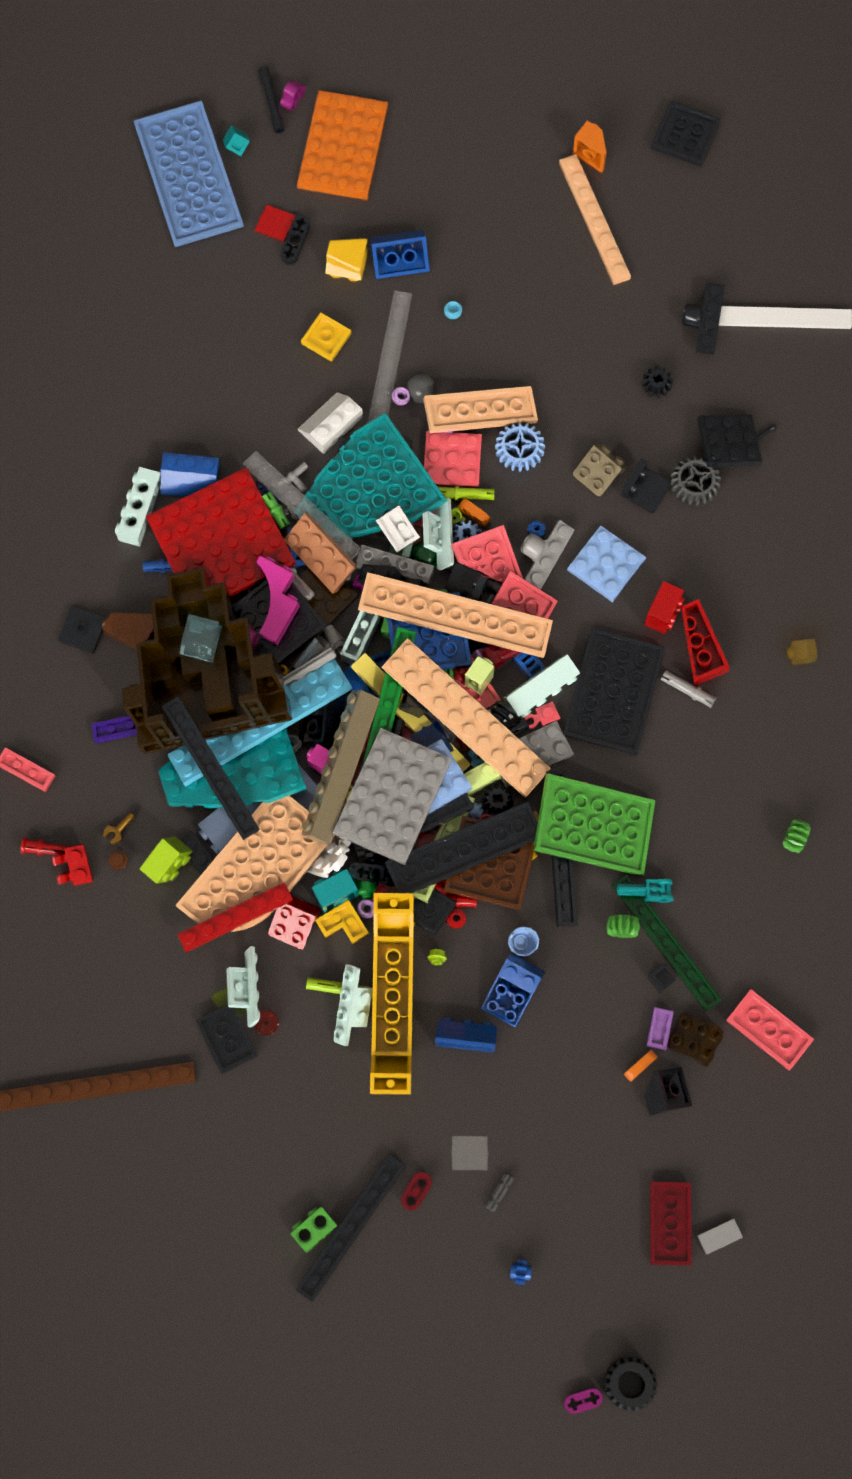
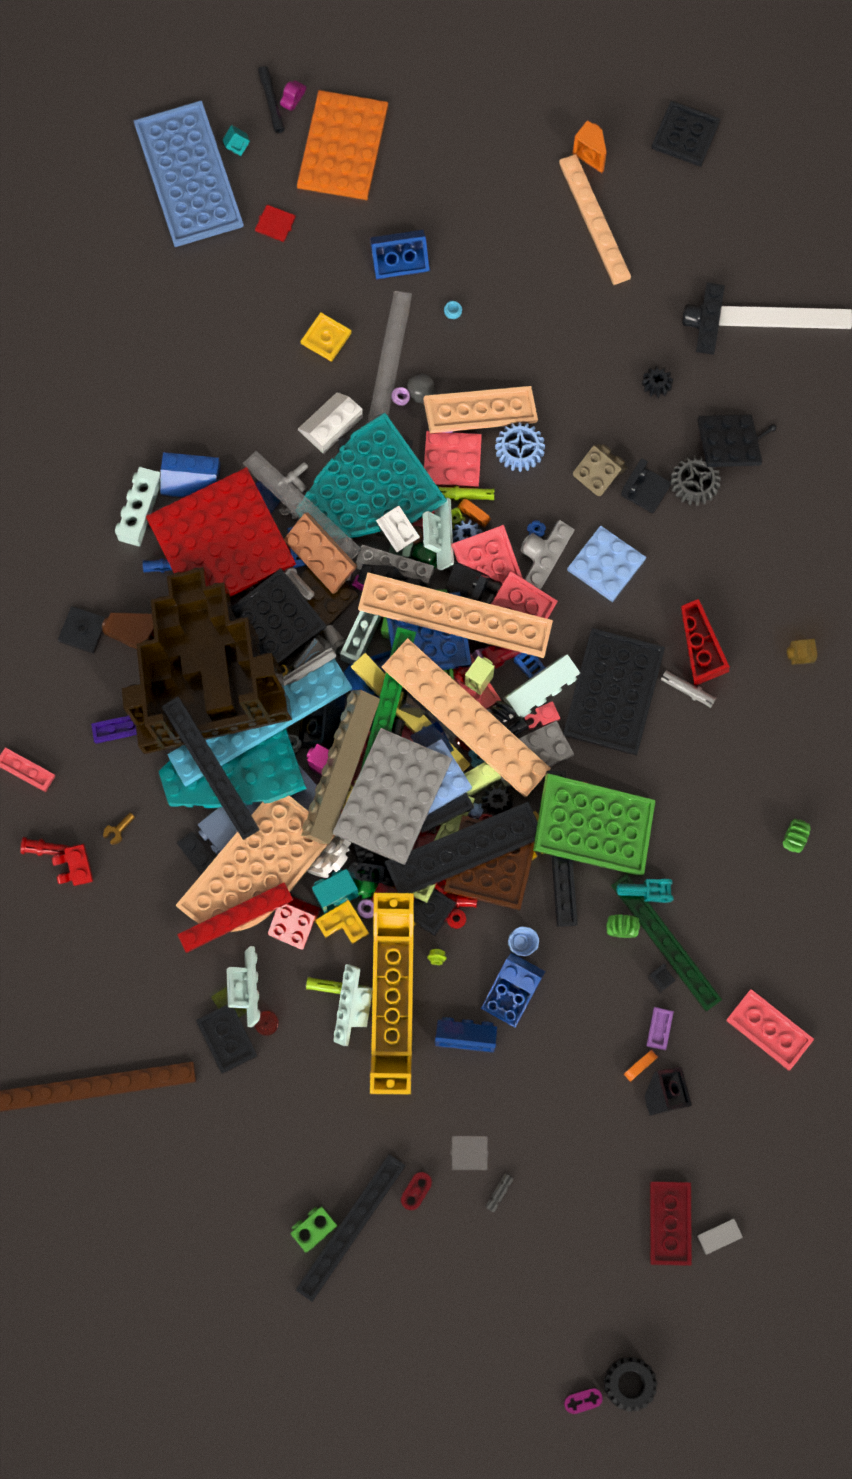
(118, 860): reddish brown plate -> none
(166, 860): lime brick -> none
(200, 638): clear light blue plate -> none
(275, 510): bright green pin -> none
(282, 607): dark pink arch -> none
(298, 246): black beam -> none
(347, 258): yellow piece -> none
(520, 1271): blue gear -> none
(664, 608): red brick -> none
(695, 1038): dark brown bracket -> none

